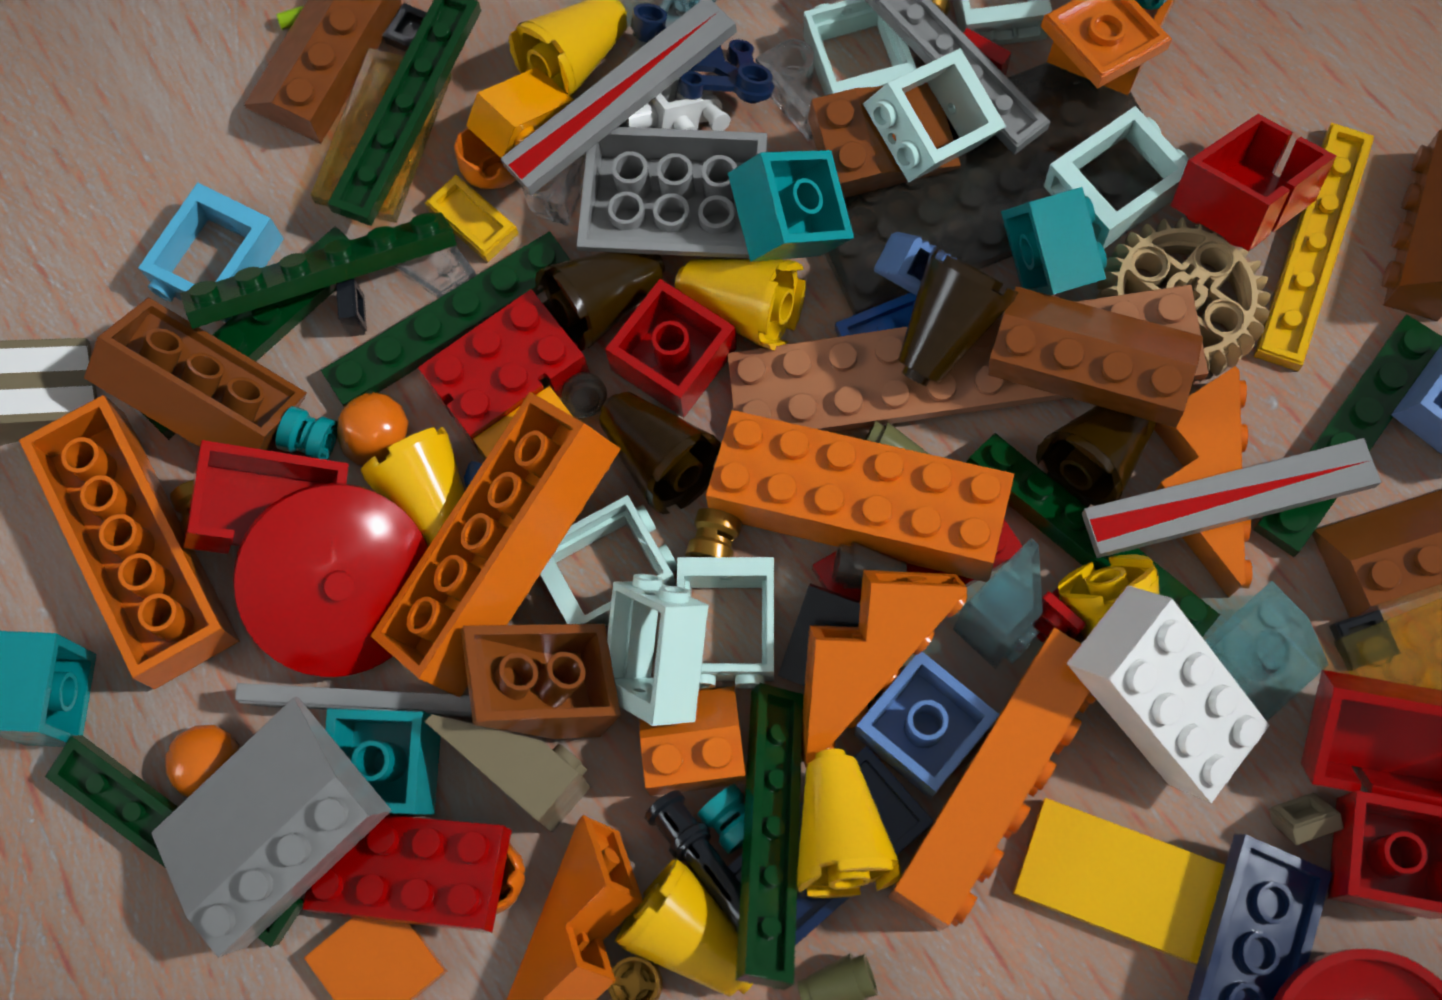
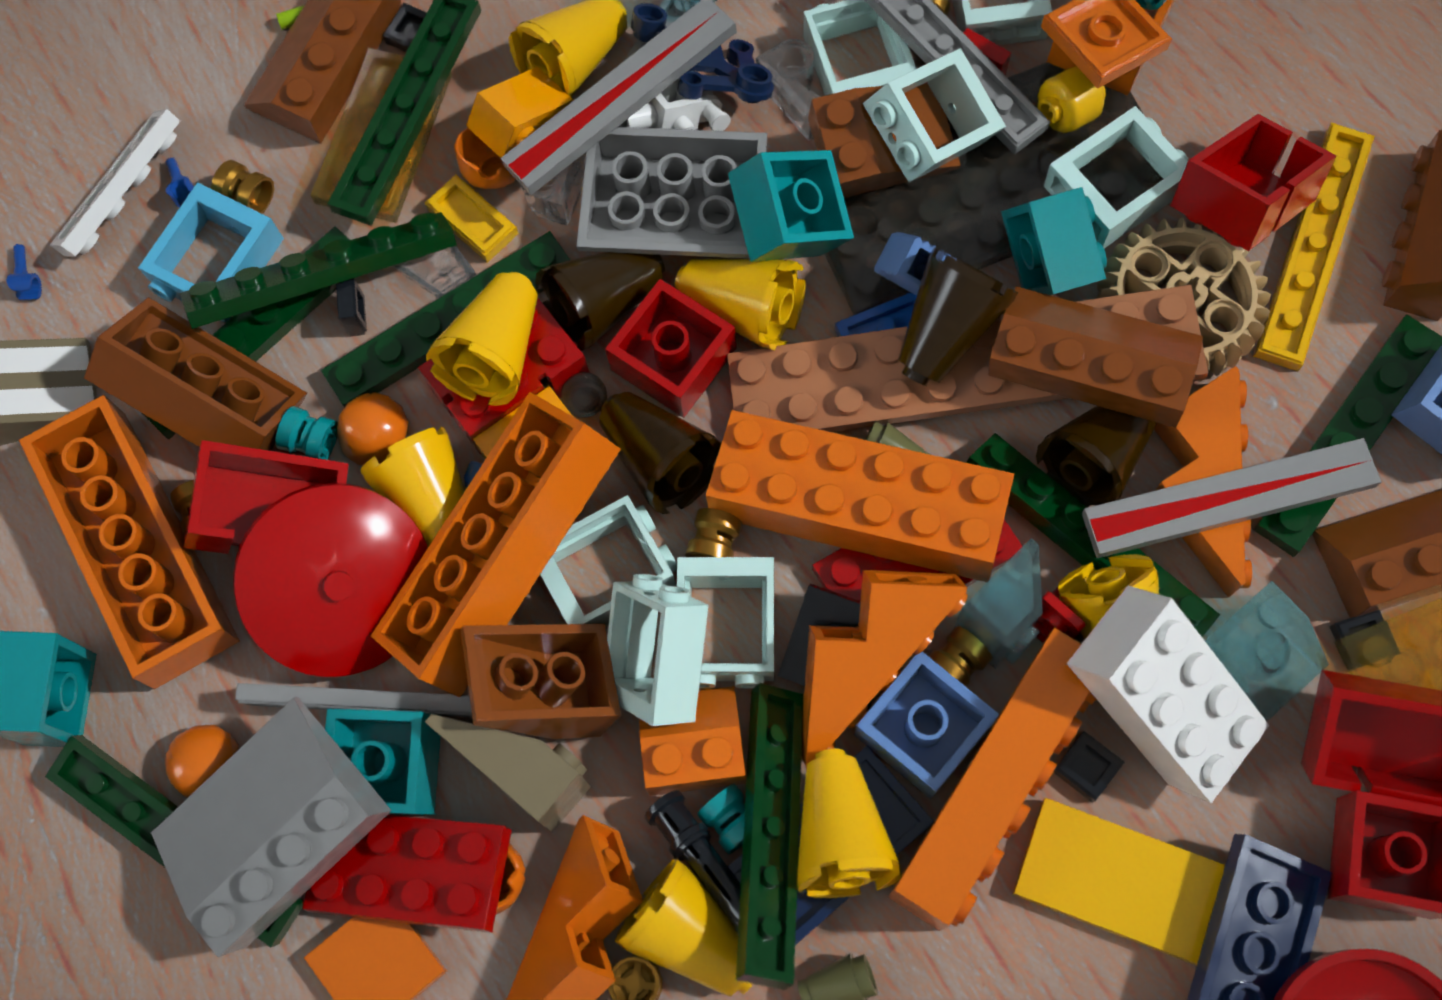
(26, 284): none -> blue hand
(127, 170): none -> white plate
(180, 185): none -> blue hand
(247, 188): none -> pearl gold wheel
(487, 341): none -> yellow cone
(853, 559): clear smoke cone -> none
(962, 655): none -> pearl gold wheel
(1070, 100): none -> yellow head
(1088, 766): none -> black tile
(1306, 818): dark tan tile -> none

